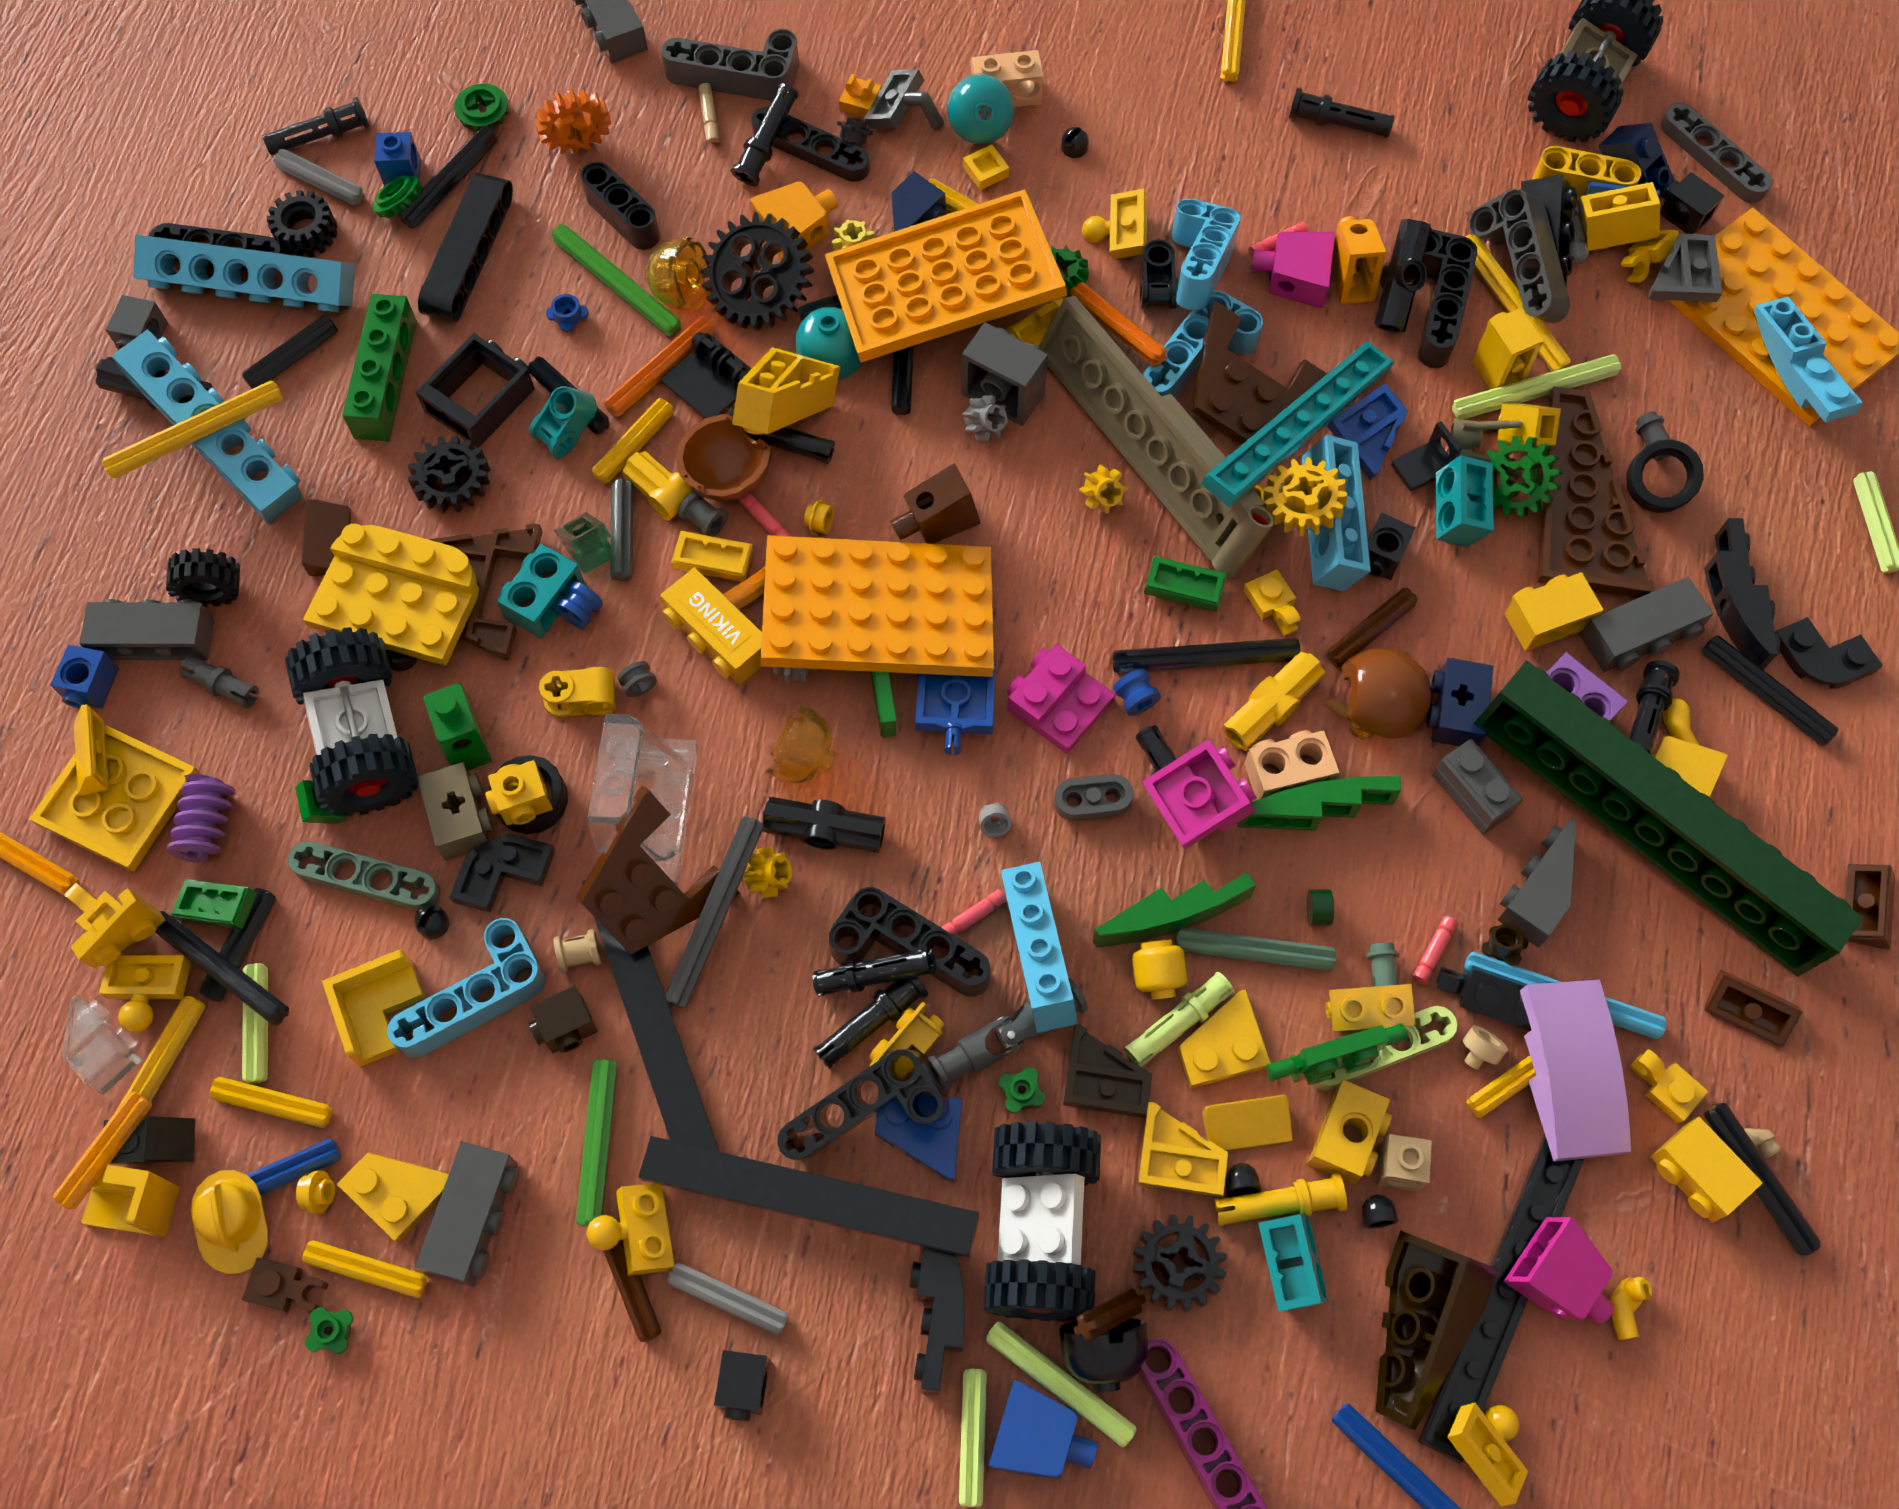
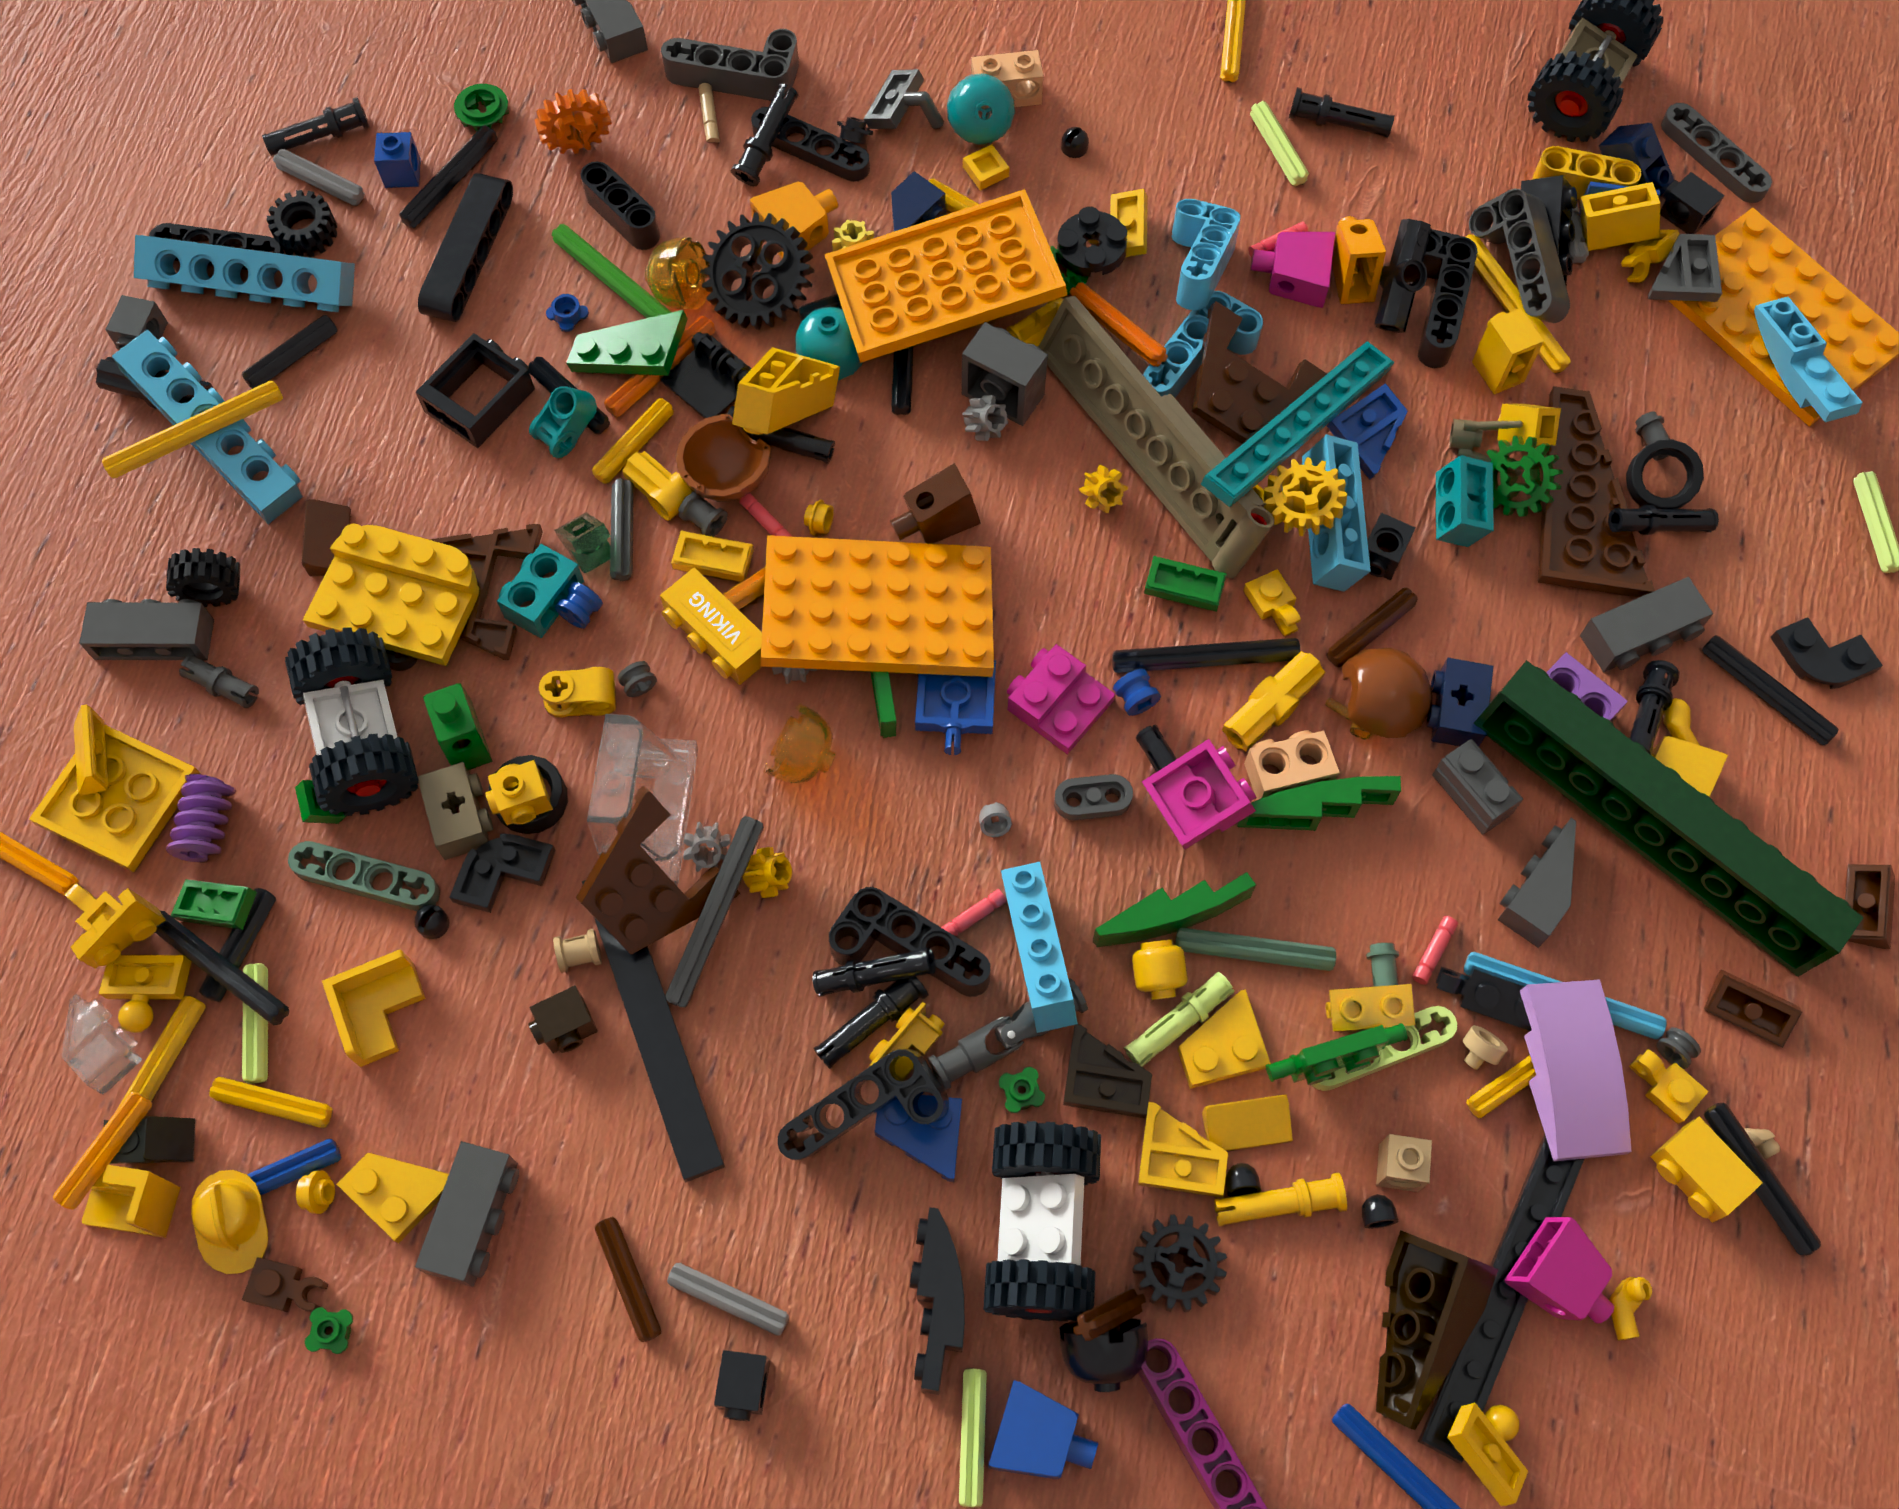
(82, 663): blue brick -> none
(365, 1269): yellow axle -> none
(379, 367): green brick -> none
(397, 196): green gear -> none
(449, 474): black gear -> none
(465, 995): medium azure beam -> none
(596, 1141): bright green axle -> none
(630, 348): none -> wing
(641, 1227): yellow plate -> none
(712, 838): none -> light grey gear
(810, 1196): black tile -> none
(824, 824): black piece -> none
(858, 95): light orange tile -> none
(1061, 1384): yellowish green axle -> none
(1092, 225): none -> black plate
(1157, 280): black piece -> none
(1279, 143): none -> yellowish green axle
(1293, 1262): teal brick -> none
(1320, 907): dark green piece -> none
(1333, 1150): yellow brick -> none
(1422, 463): black bracket -> none
(1505, 944): dark brown plate -> none
(1536, 387): yellowish green axle -> none
(1552, 610): yellow brick -> none
(1650, 519): none -> black pin
(1678, 1047): none -> dark grey bush
(1740, 604): black slope -> none

